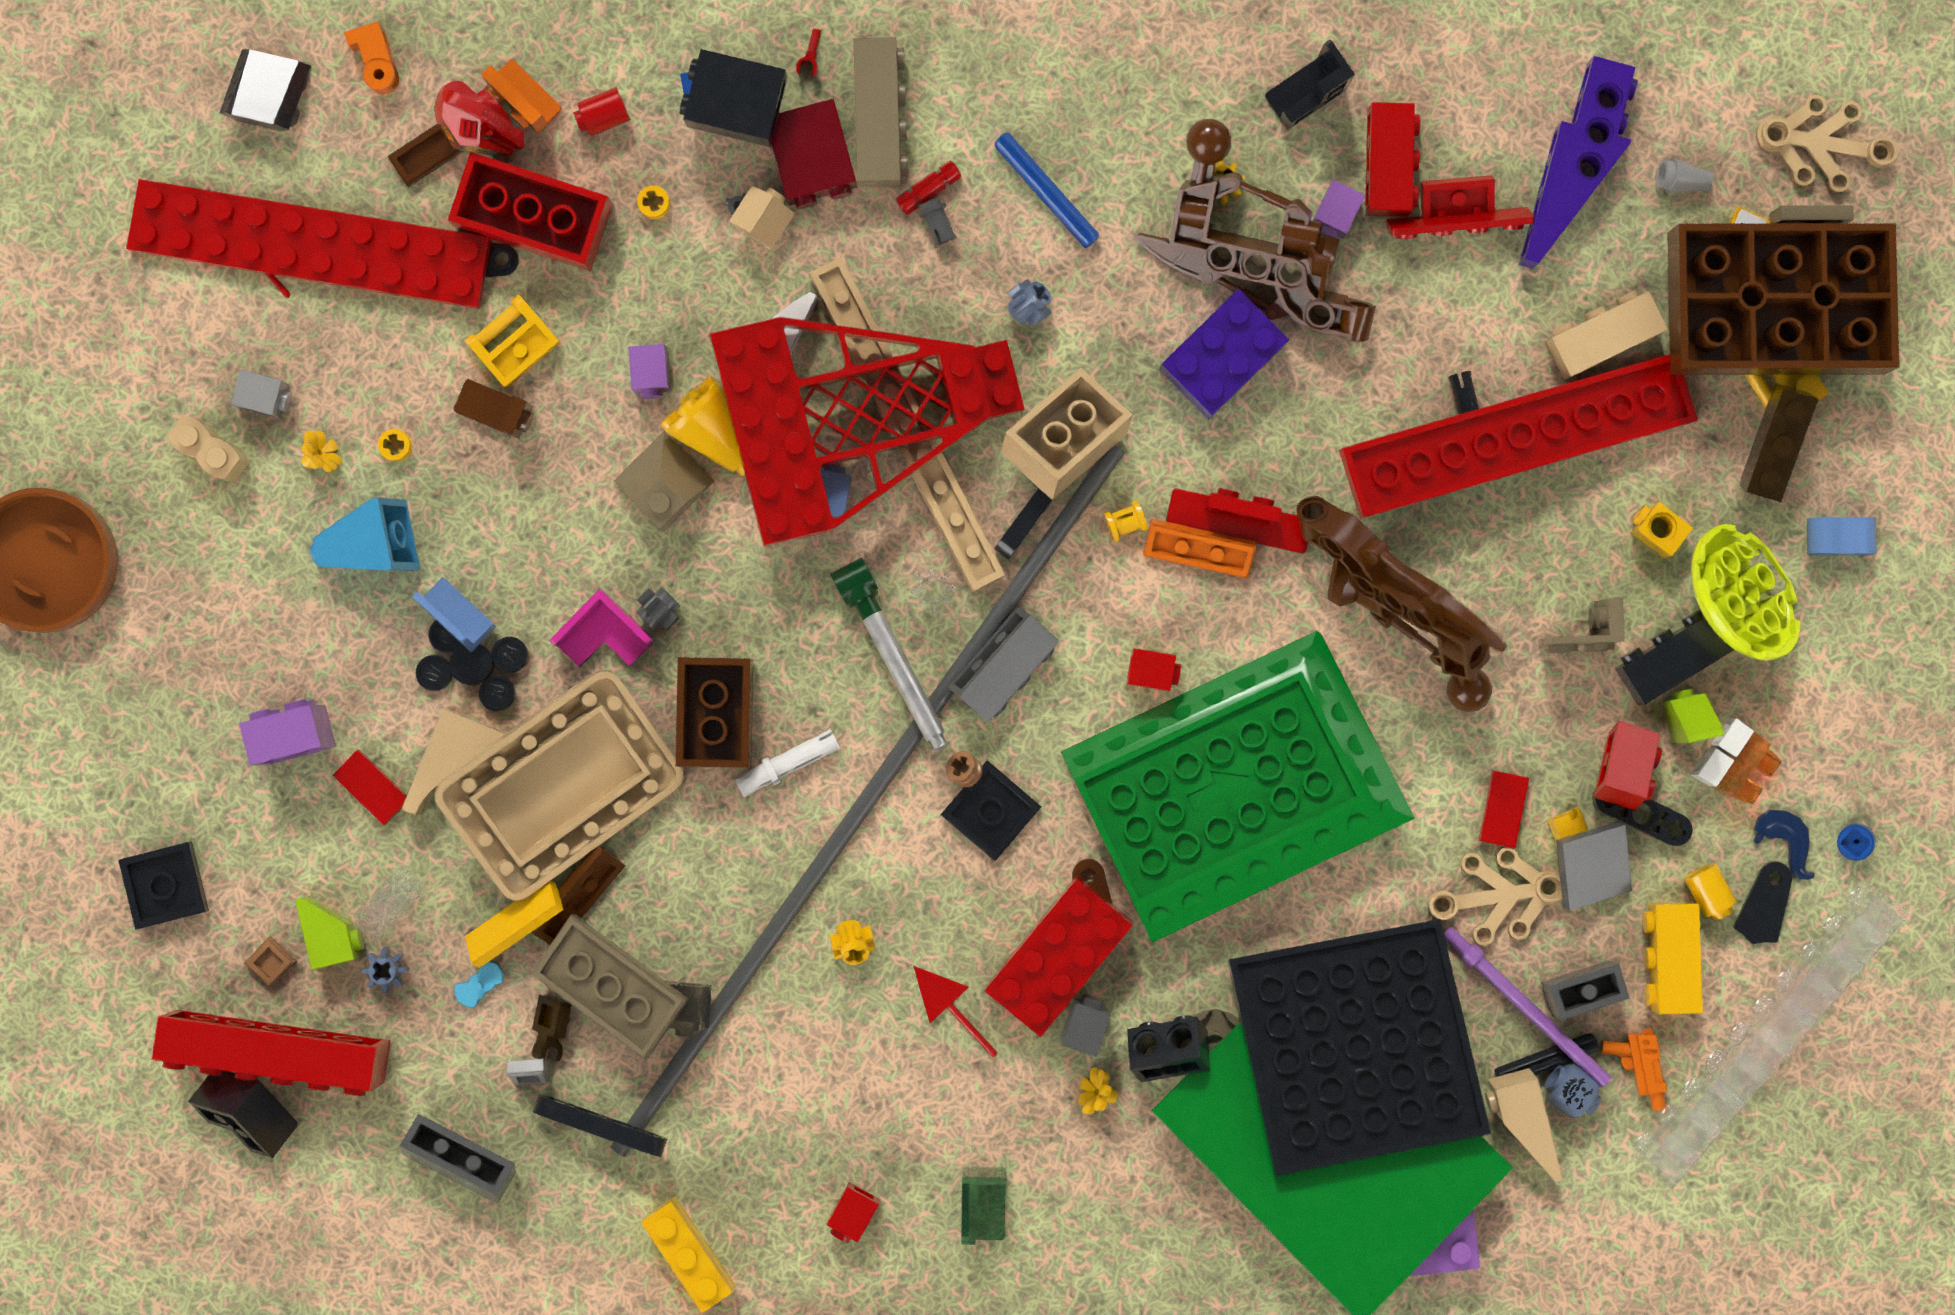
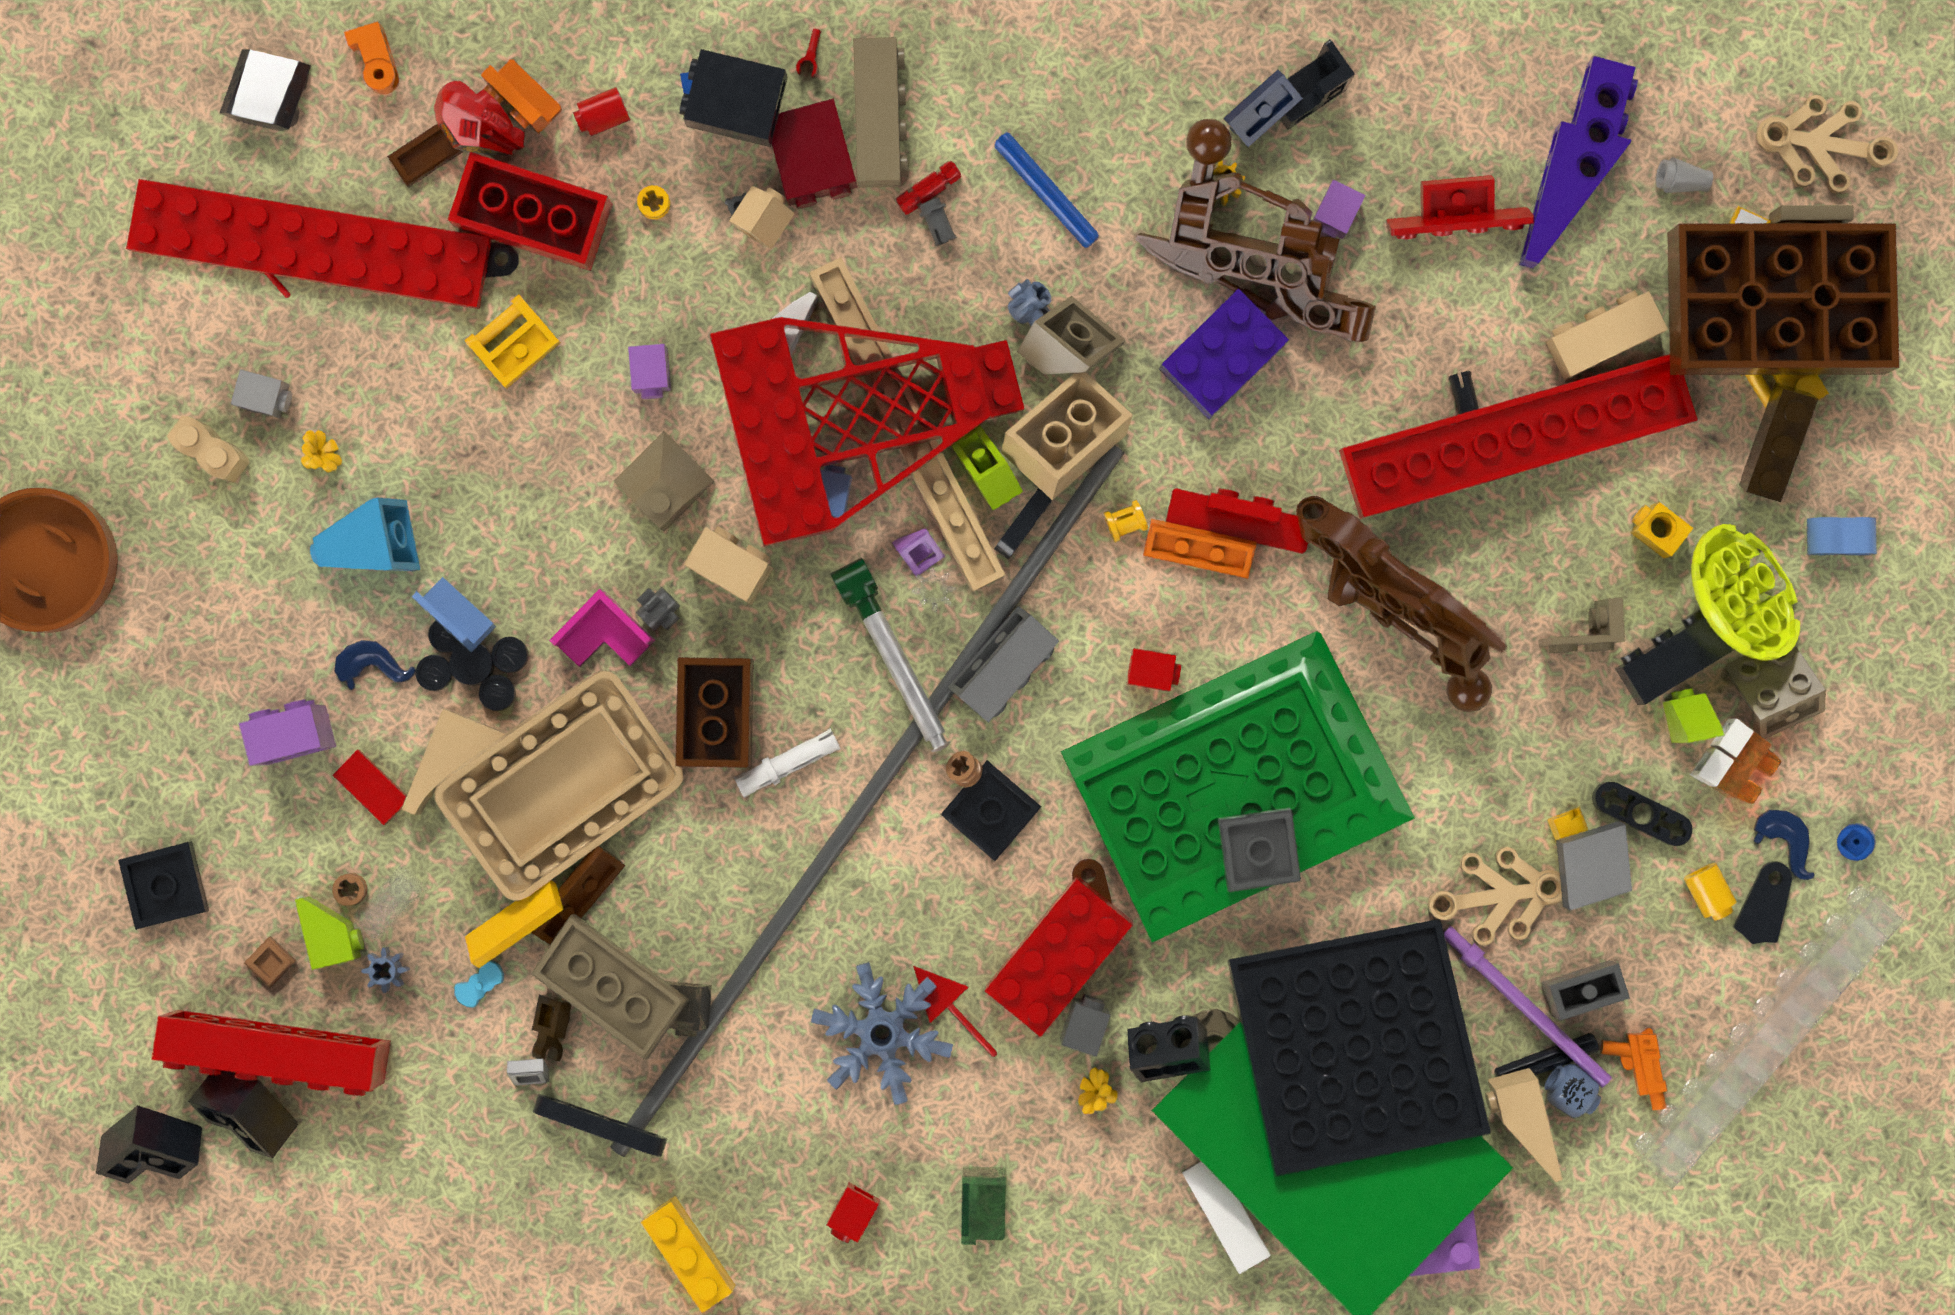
(149, 1142): none -> black panel
(348, 900): none -> medium nougat bush
(363, 654): none -> dark blue piece
(401, 436): yellow bush -> none
(458, 1158): dark grey brick -> none
(494, 409): reddish brown bracket -> none
(706, 425): yellow cone -> none
(729, 565): none -> tan brick
(852, 942): yellow gear -> none
(871, 1044): none -> sand blue piece
(917, 547): none -> medium lavender slope
(987, 468): none -> lime slope
(1068, 340): none -> dark tan slope
(1227, 1218): none -> white slope
(1259, 849): none -> dark grey tile
(1262, 108): none -> panel
(1391, 159): red brick -> none
(1503, 809): red tile -> none
(1628, 766): brick -> none
(1673, 958): yellow brick -> none
(1778, 691): none -> dark tan bracket

